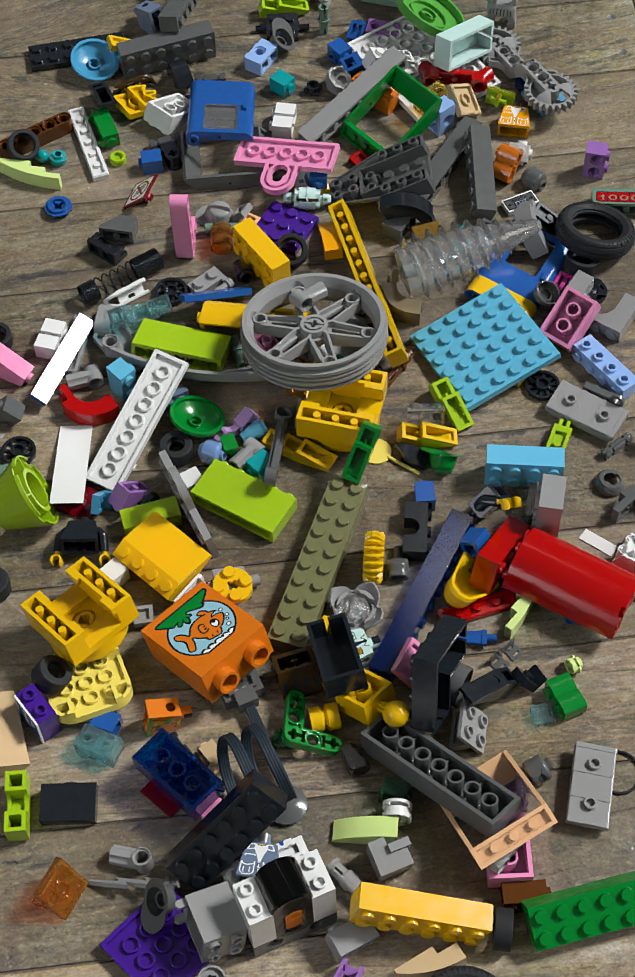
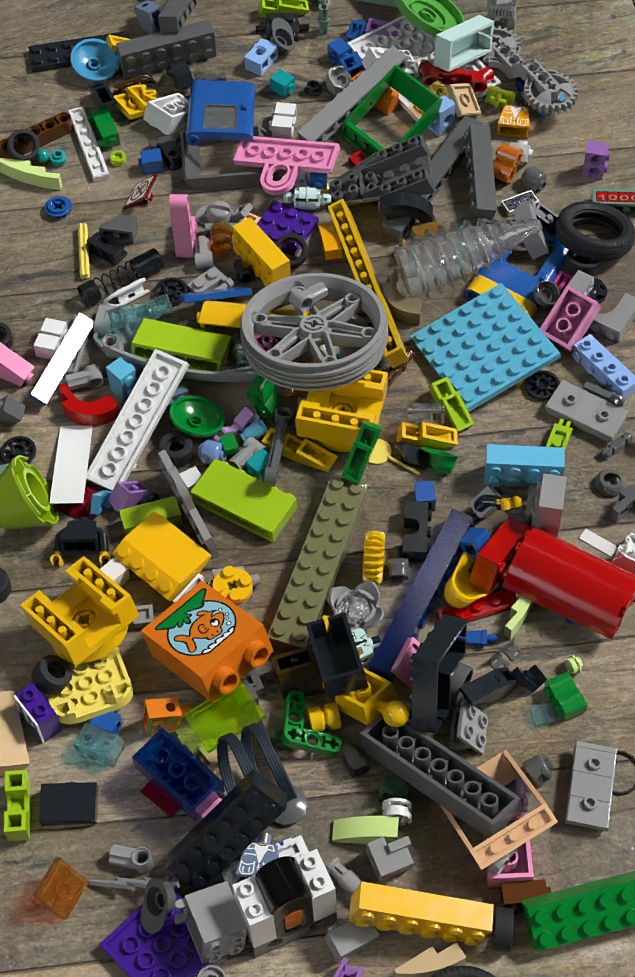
(83, 250): none -> light yellow axle
(203, 255): none -> light grey piece
(224, 716): none -> clear neon green piece
(264, 397): none -> green brick

